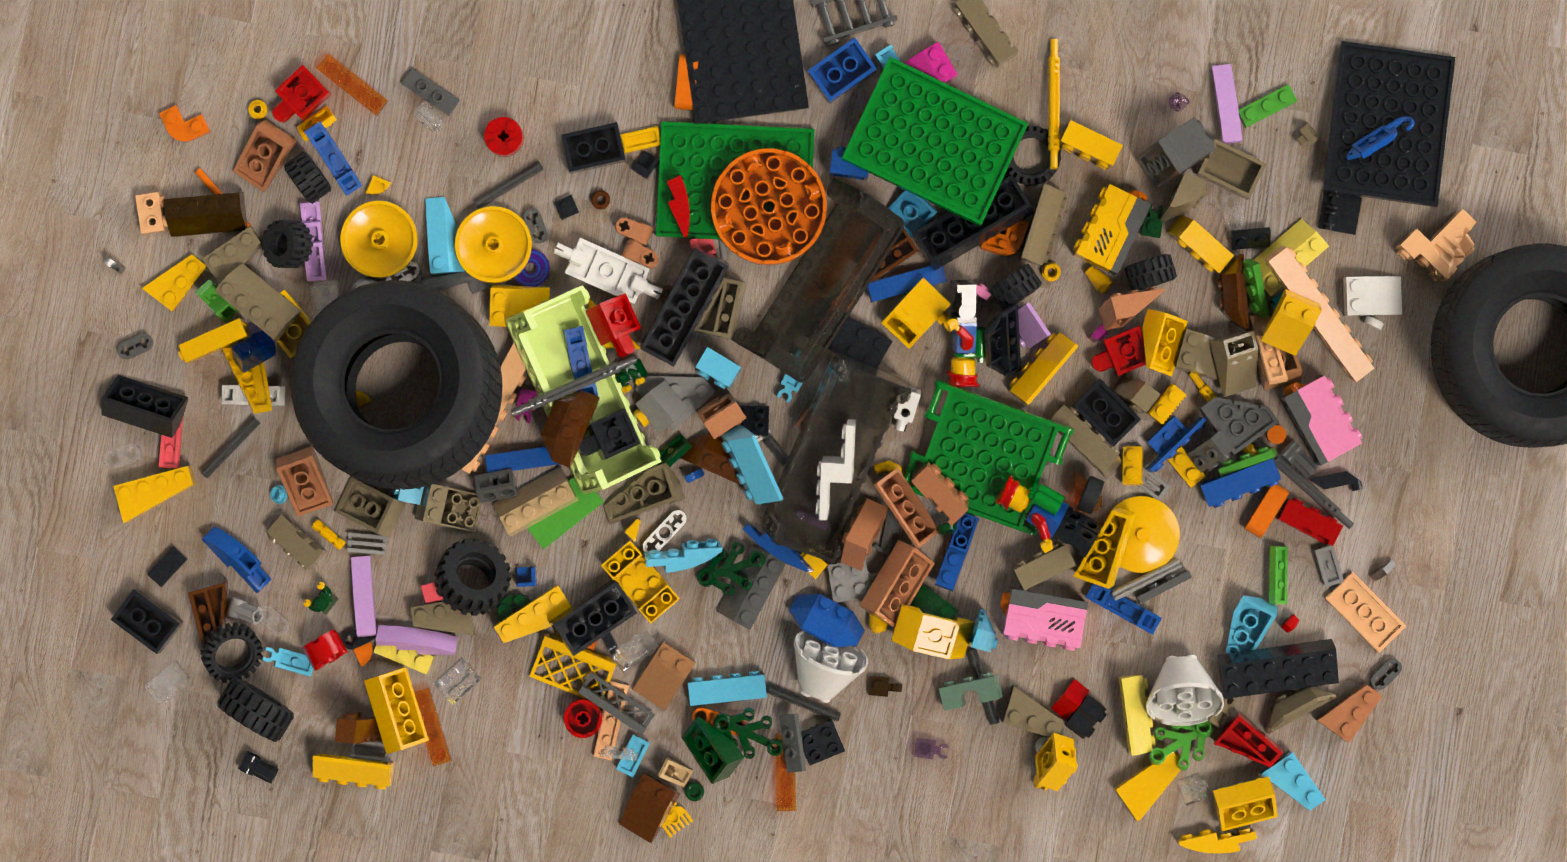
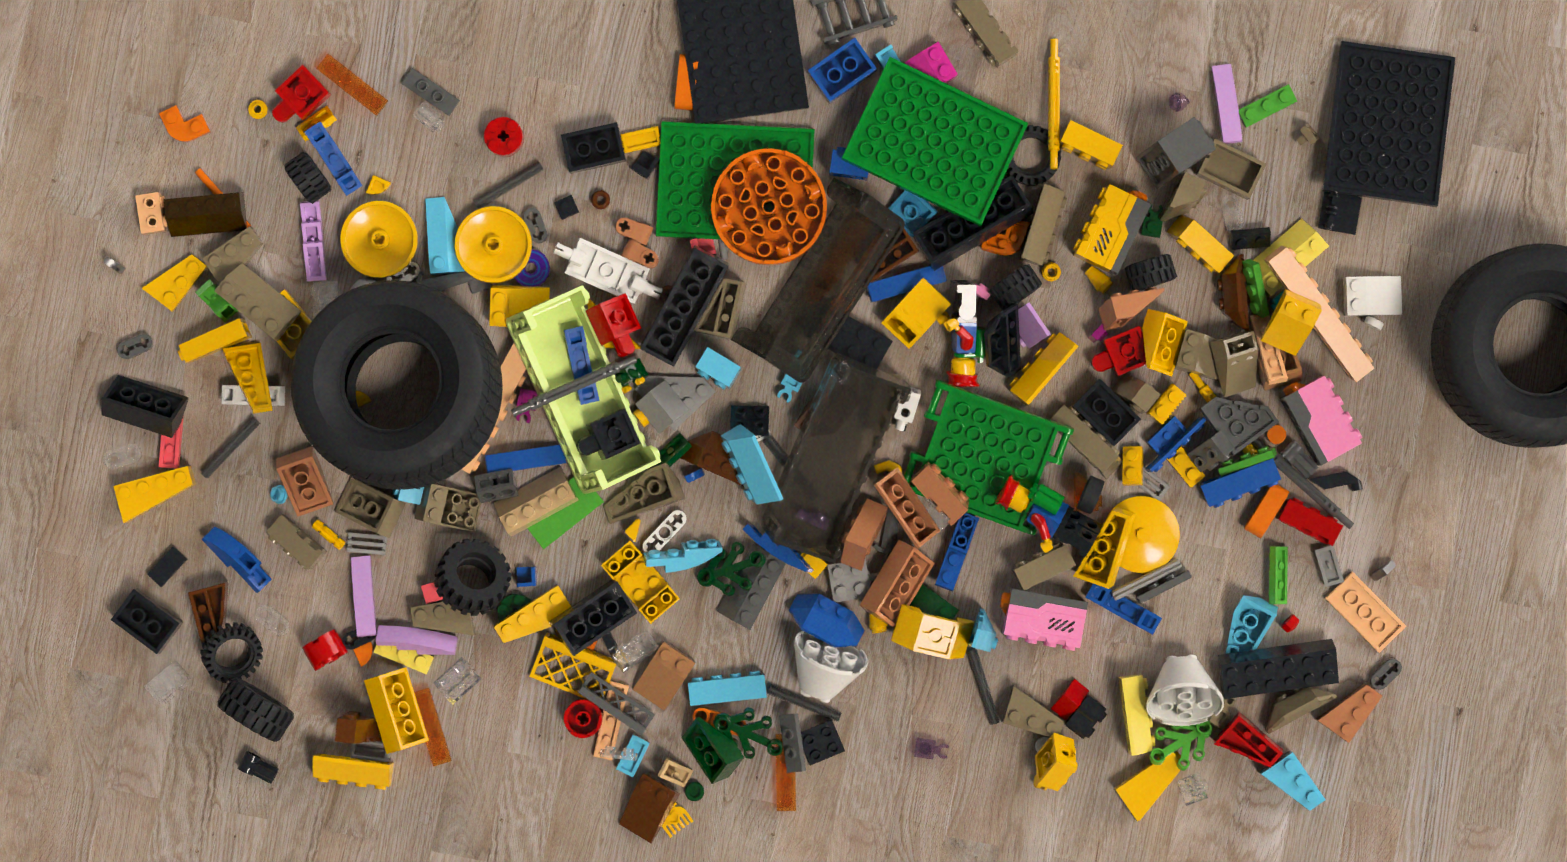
(242, 610): light grey piece -> none
(253, 351): clear blue brick -> none
(264, 155): nougat slope -> none
(276, 244): black tyre -> none
(289, 661): medium azure plate -> none
(323, 602): dark green piece -> none
(568, 425): reddish brown wedge -> none
(680, 204): red slope -> none
(721, 414): nougat slope -> none
(836, 469): white bracket -> none
(880, 686): dark brown plate -> none
(946, 528): dark green tile -> none
(987, 688): sand green arch -> none
(1209, 843): yellow slope -> none
(1245, 803): yellow brick -> none
(1378, 138): blue plate -> none
(1443, 250): light nougat brick -> none

